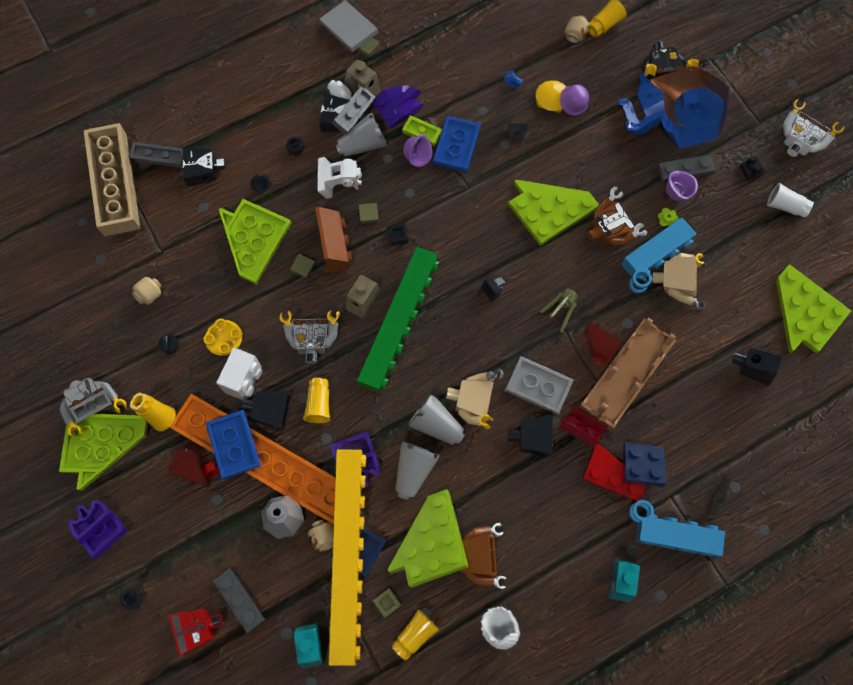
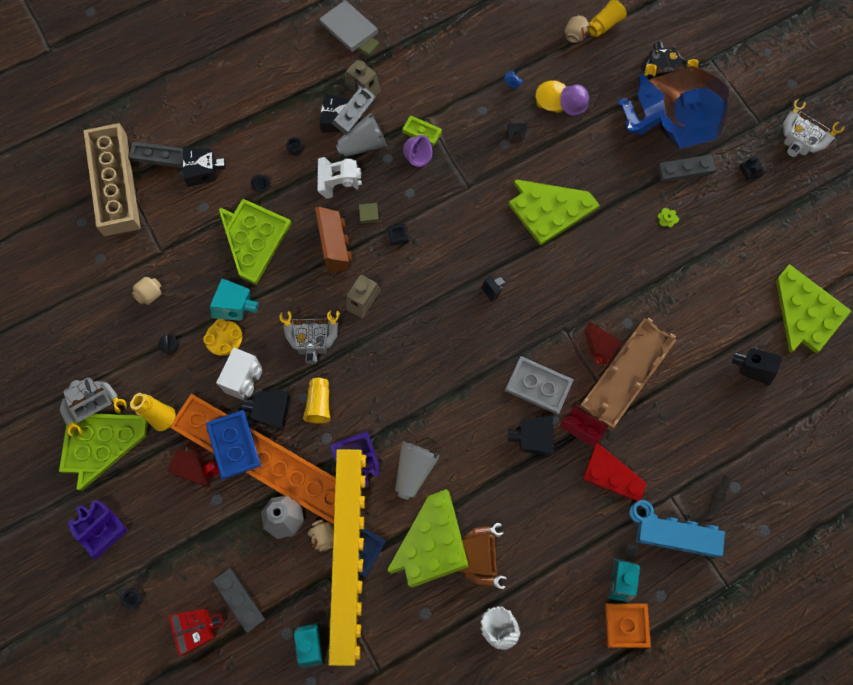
(232, 302): none -> teal torso
(302, 266): olive tile -> none
(339, 89): white plant -> none
(386, 603): olive tile -> none
(397, 104): dark purple plate -> none
(397, 321): green brick -> none
(414, 635): yellow plant -> none
(437, 422): light grey cone -> none
(456, 144): blue tile -> none
(475, 397): tan torso -> none
(566, 300): olive plant -> none
(613, 224): torso -> none
(627, 626): none -> orange tile
(644, 464): dark blue plate -> none
(656, 251): dark azure hinge -> none
(681, 185): medium lavender helmet -> none
(681, 278): tan torso -> none
(789, 201): white plant -> none

